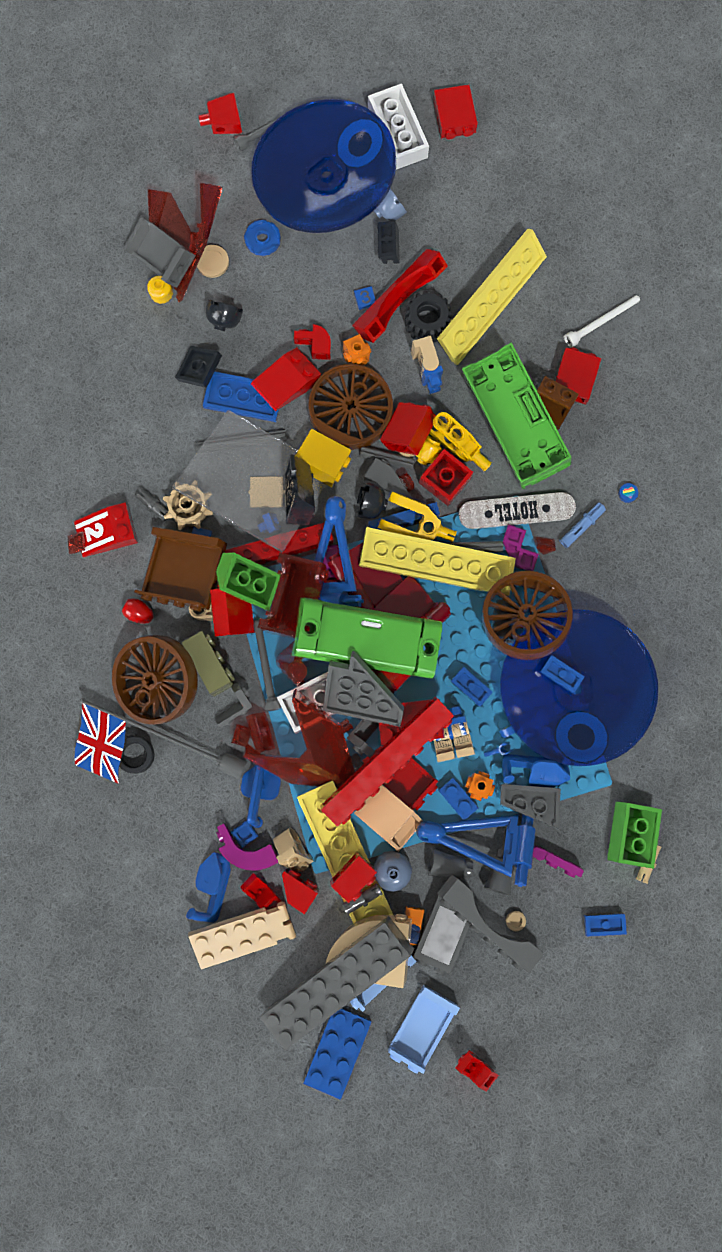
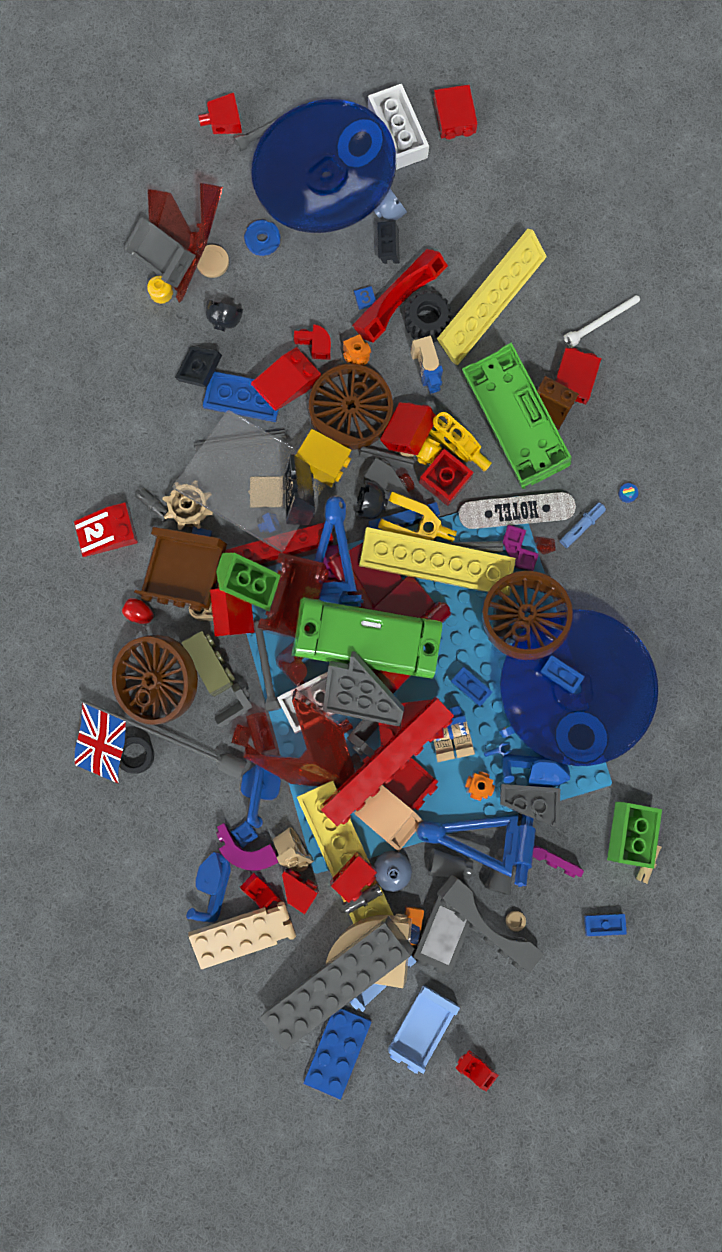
(76, 543): clear red slope -> none
(458, 799): blue plate -> none

